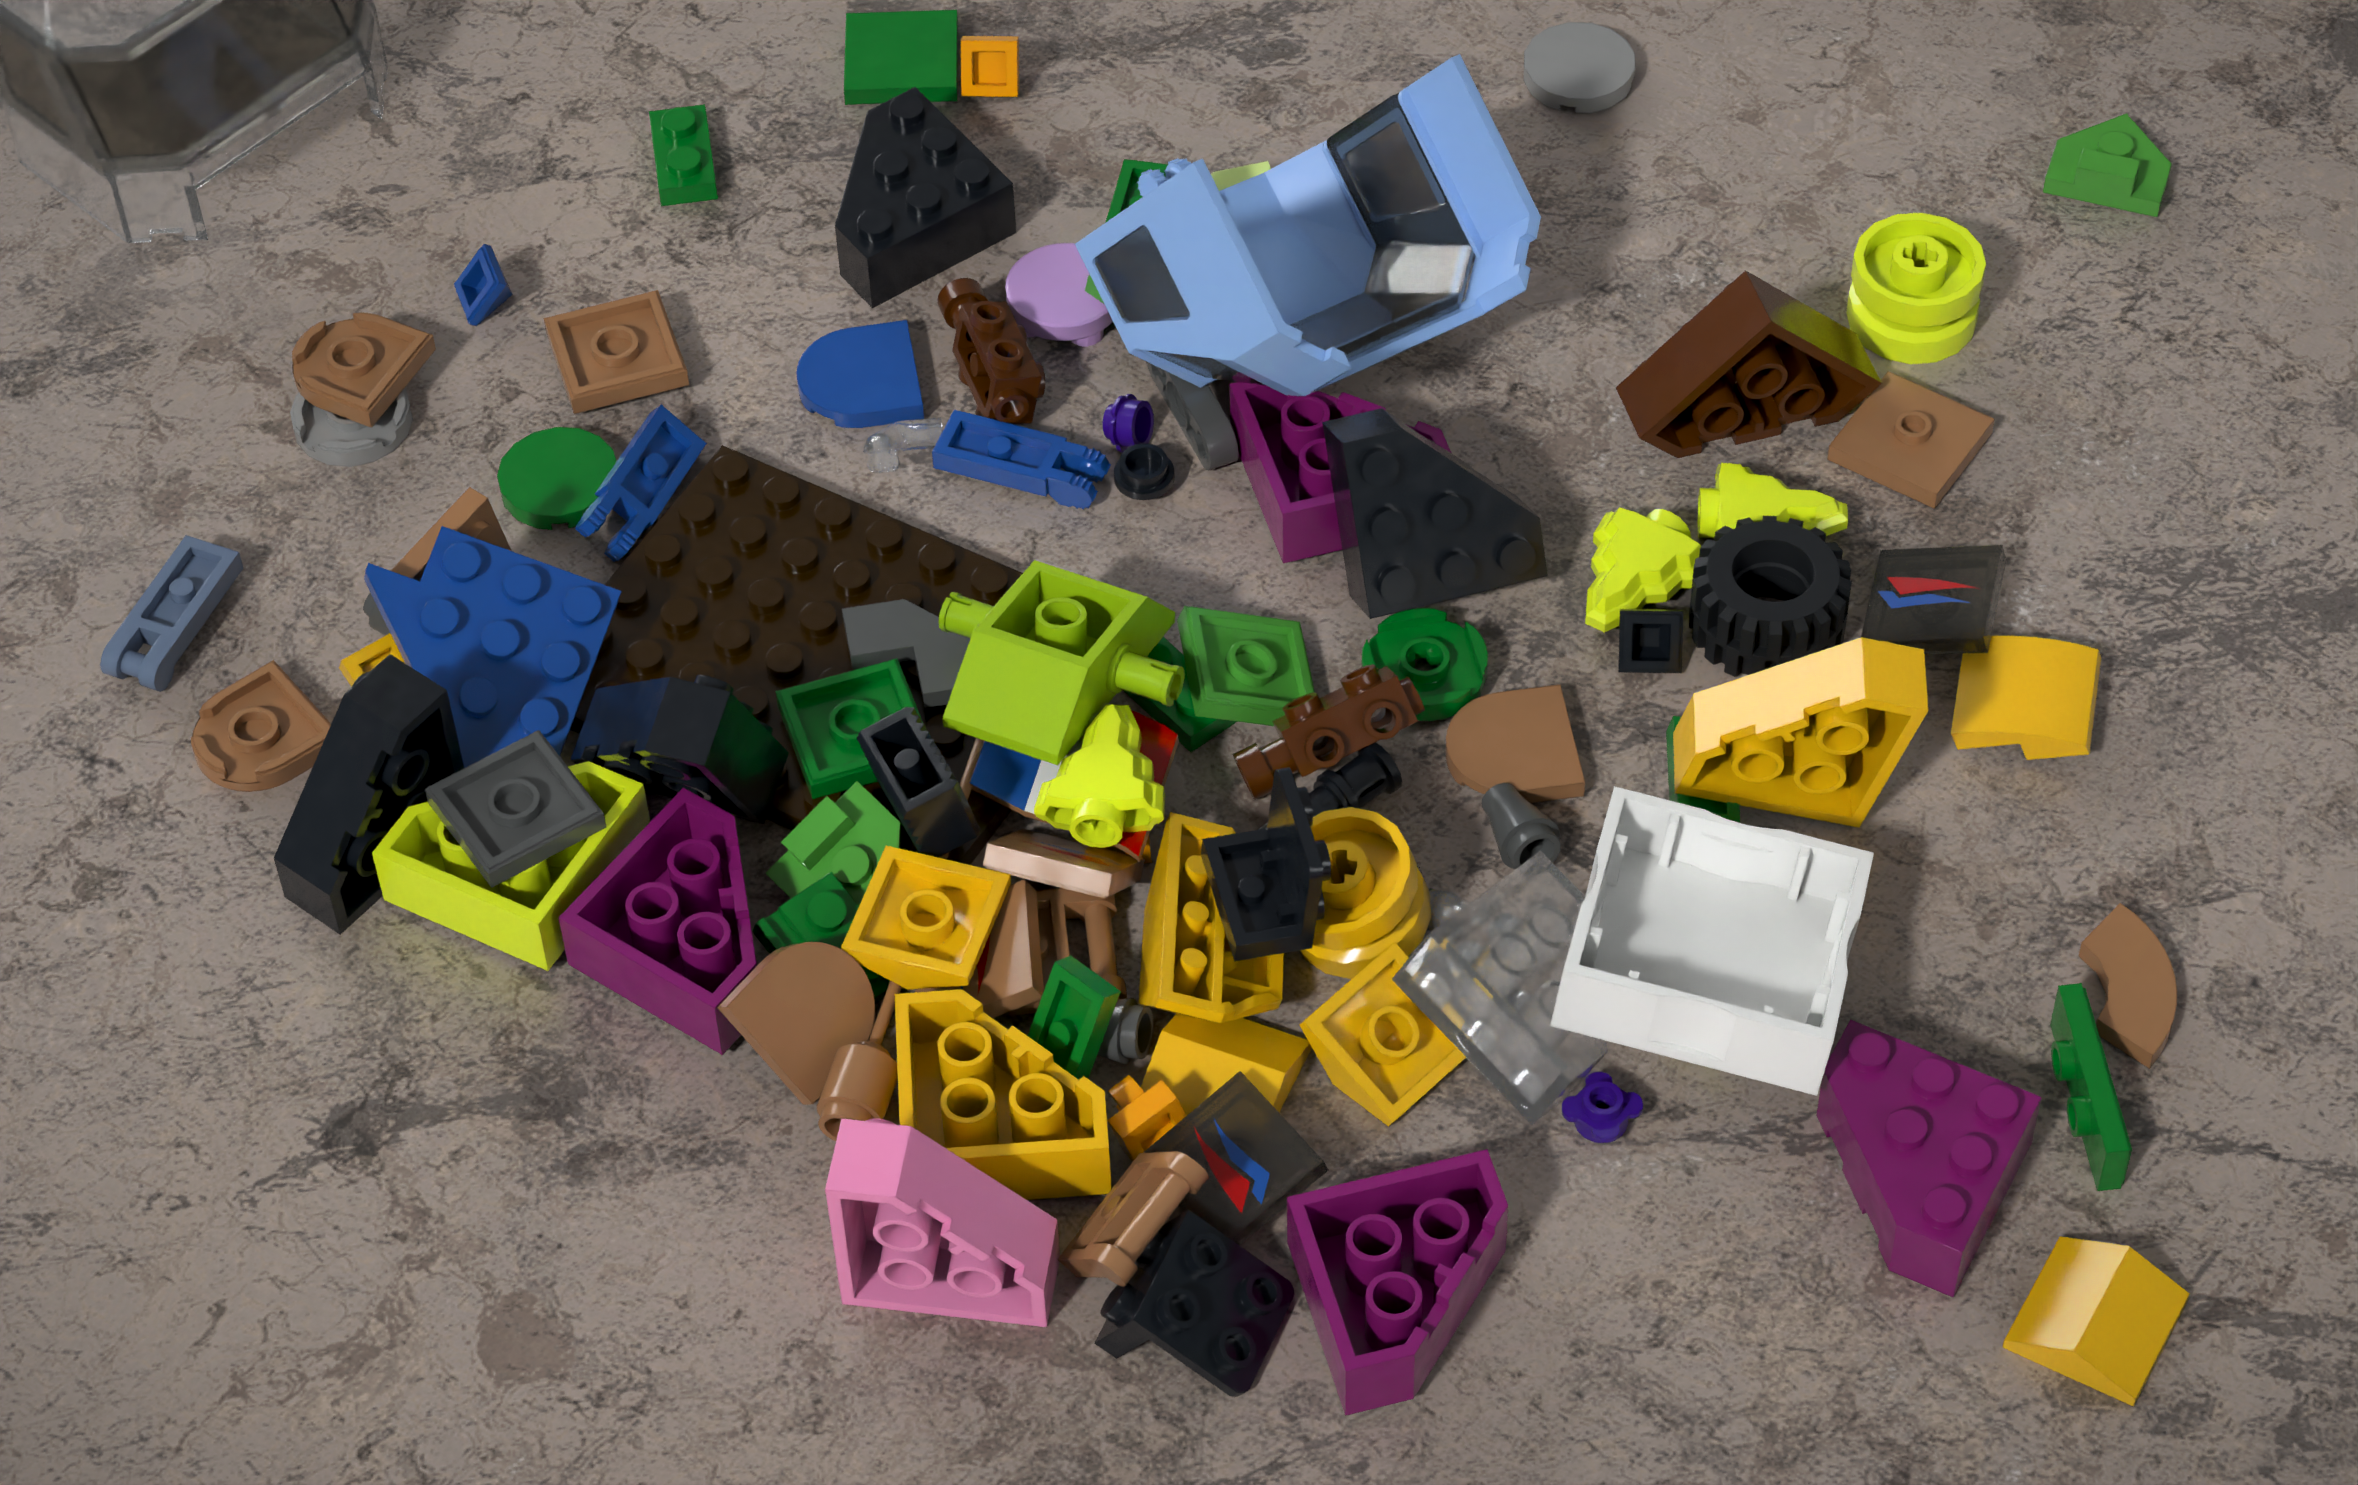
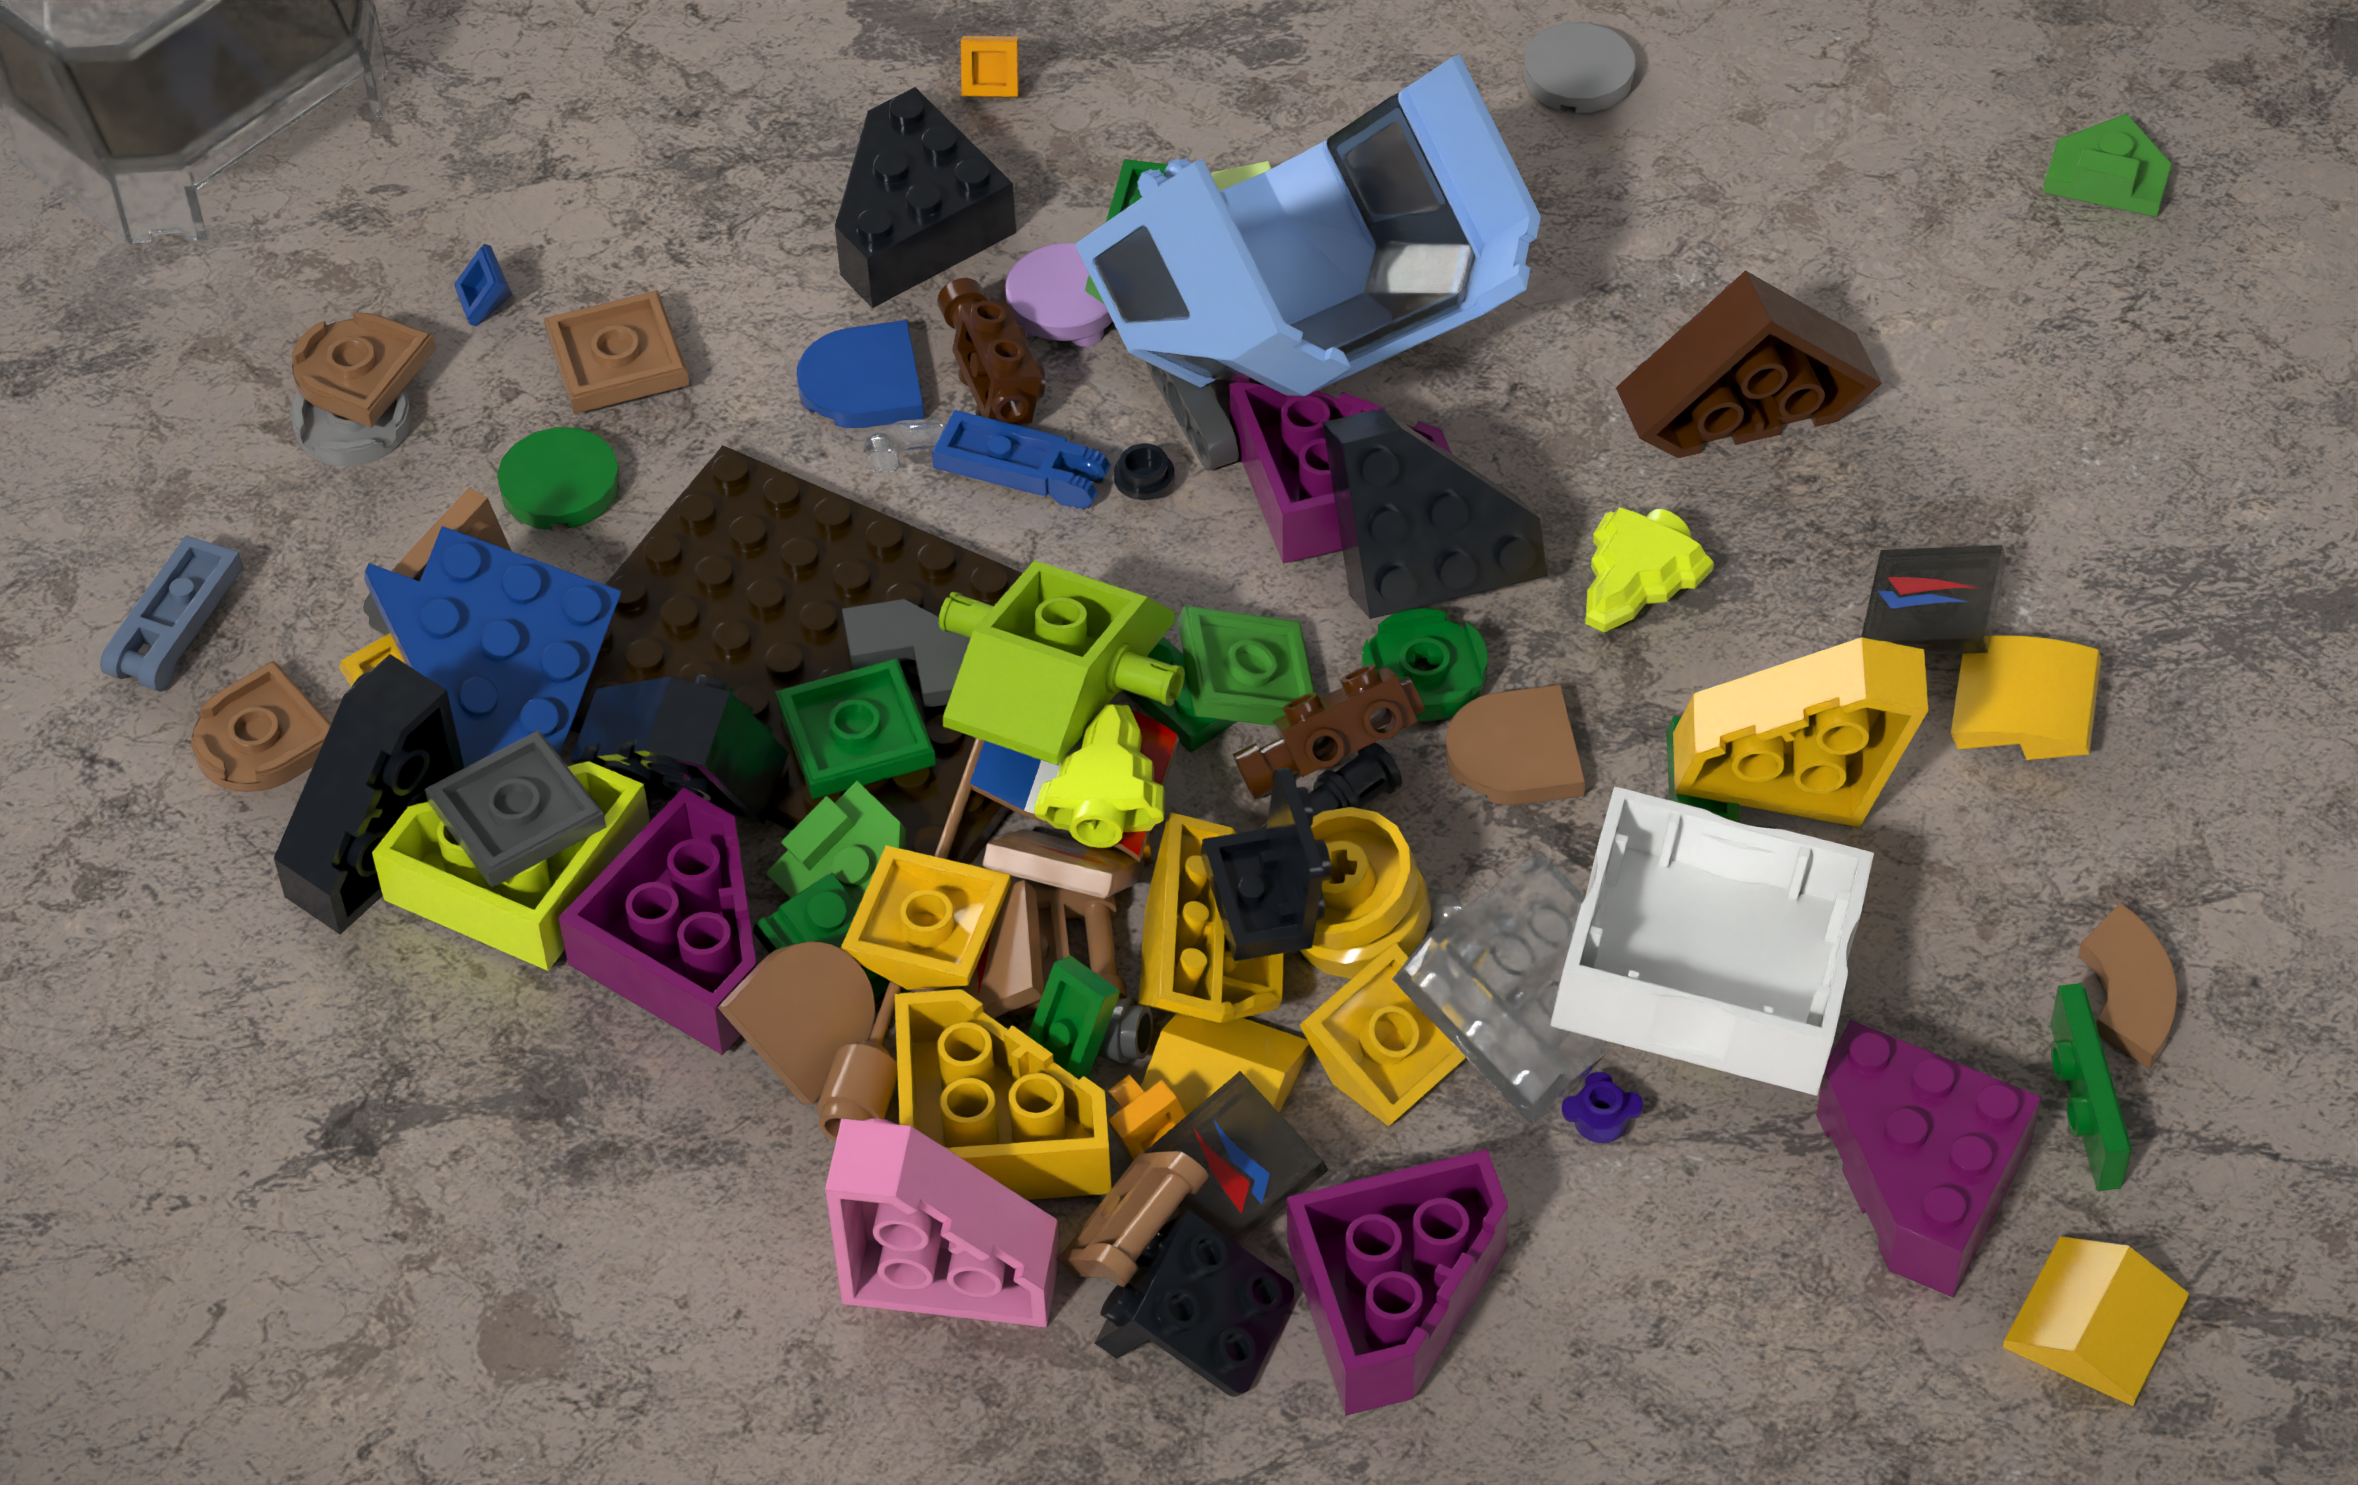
(643, 479): blue hinge -> none
(683, 155): green plate -> none
(899, 52): green tile -> none
(918, 783): black brick -> none
(1128, 422): dark purple plate -> none
(1519, 826): dark grey cone -> none
(1650, 641): black slope -> none
(1745, 495): neon yellow rock -> none
(1771, 562): black tyre -> none
(1911, 439): medium nougat plate -> none
(1915, 288): neon yellow wheel -> none

